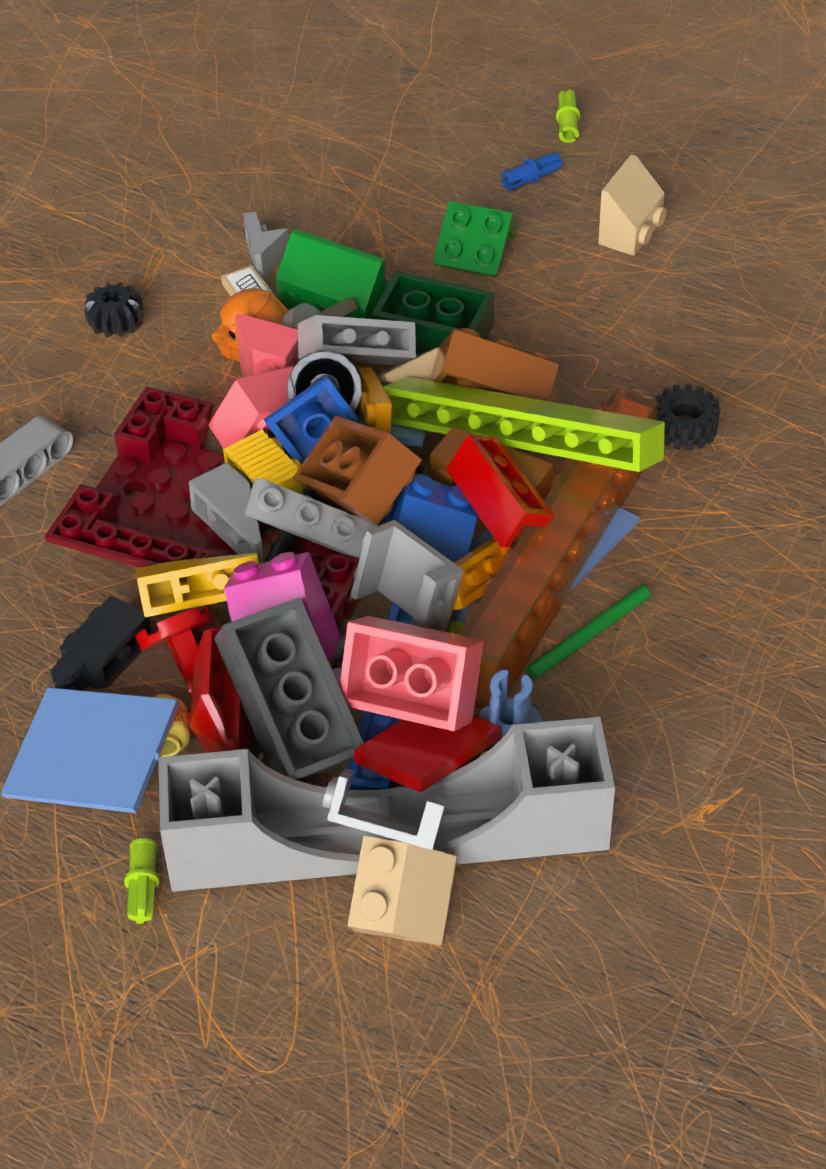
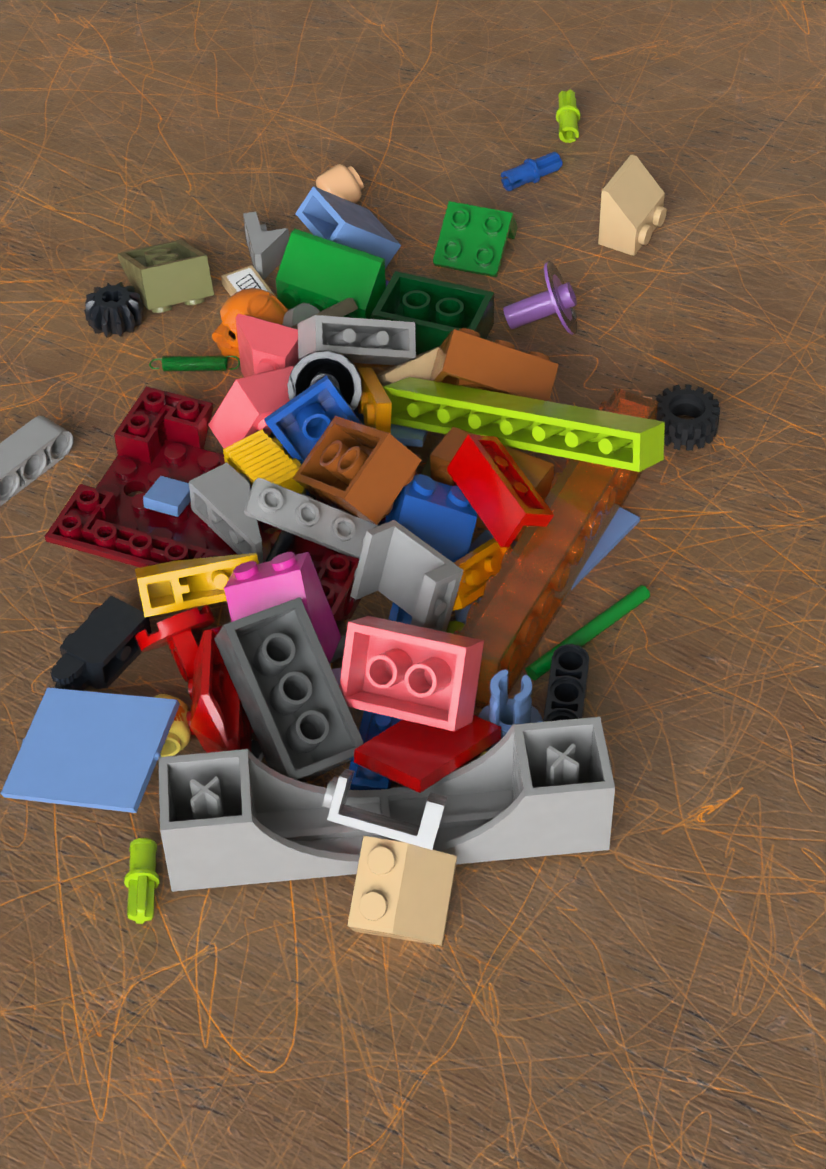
(167, 496): none -> medium blue tile
(168, 274): none -> olive slope
(195, 363): none -> green piece
(341, 182): none -> light nougat head
(346, 224): none -> medium blue brick
(557, 299): none -> medium lavender piece
(567, 684): none -> black beam

